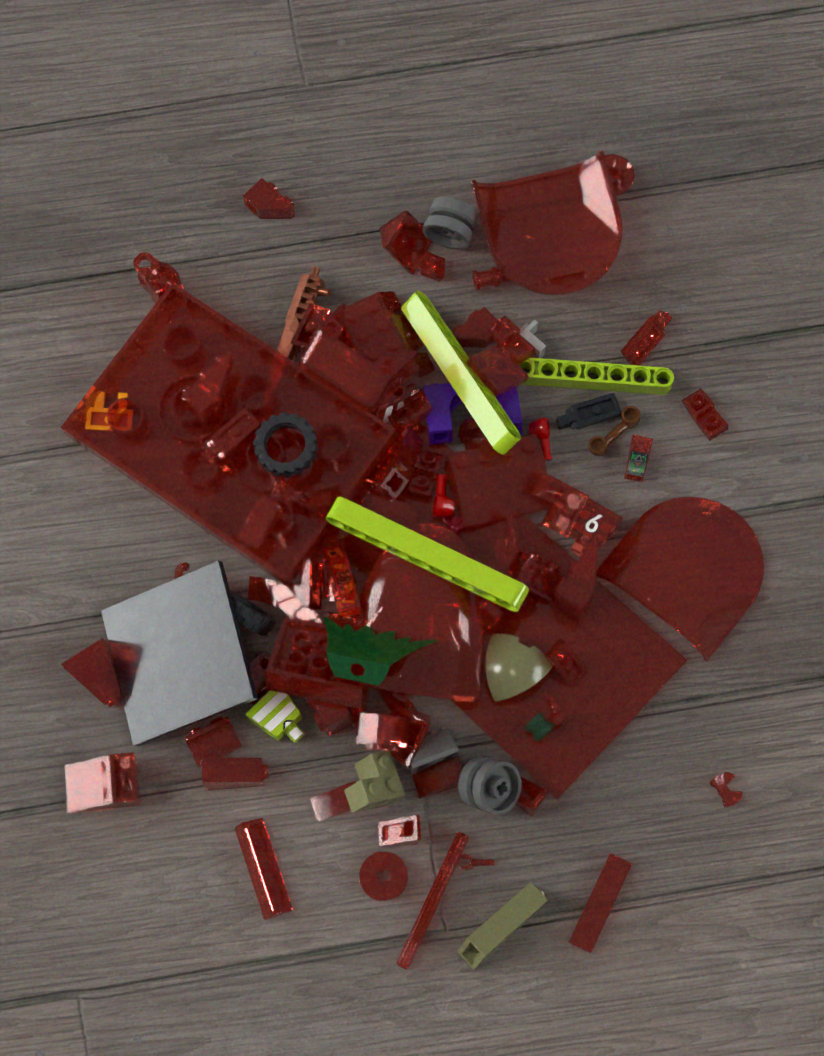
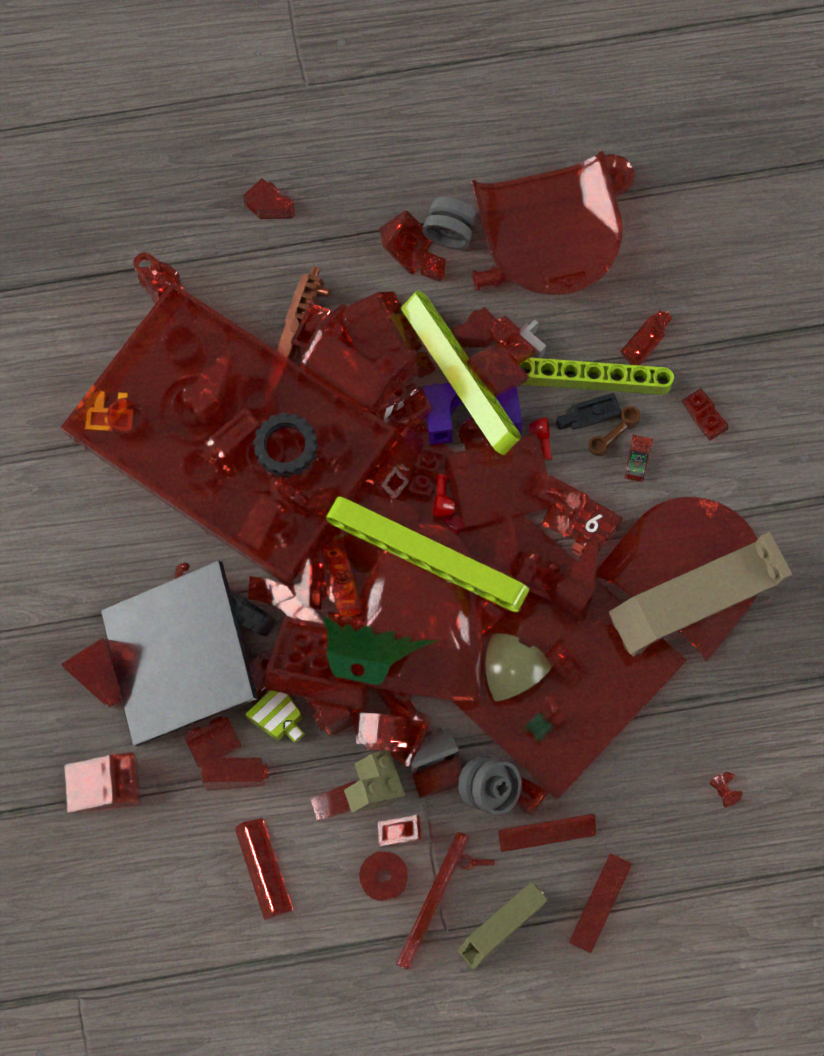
(547, 832): none -> clear red slope
(699, 594): none -> dark tan panel

